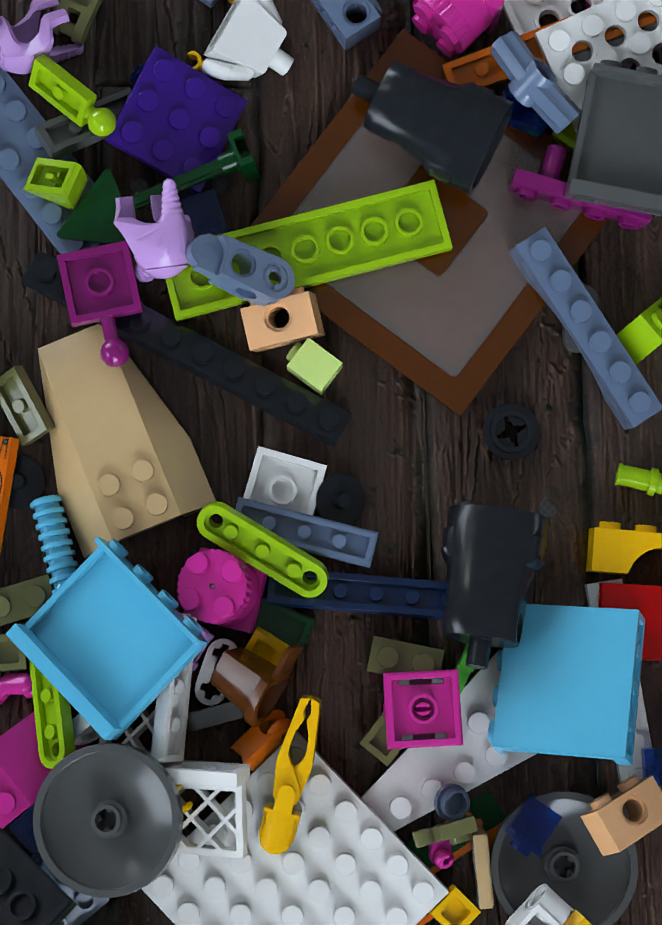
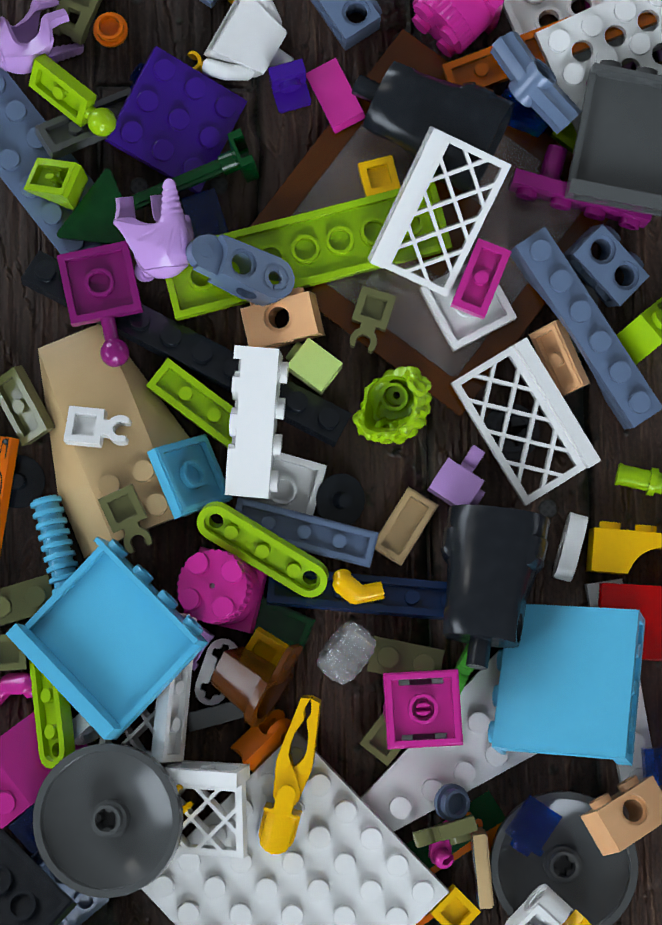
(90, 426): none -> white plate
(110, 29): none -> orange plate
(124, 512): none -> olive plate
(188, 475): none -> medium azure tile
(192, 400): none -> lime plate
(255, 422): none -> white wedge
(289, 86): none -> dark purple bracket
(335, 95): none -> dark pink tile
(346, 652): none -> clear gear
(353, 590): none -> yellow arm
(372, 313): none -> olive plate
(378, 175): none -> yellow plate
(394, 418): none -> lime hair
(405, 526): none -> tan tile
(409, 199): none -> white fence
(457, 482): none -> lavender brick
(460, 327): none -> white plate
(481, 278): none -> dark pink plate
(552, 406): none -> white fence
(559, 357): none -> light nougat plate
(570, 547): none -> white beam
(601, 272): none -> sand blue brick

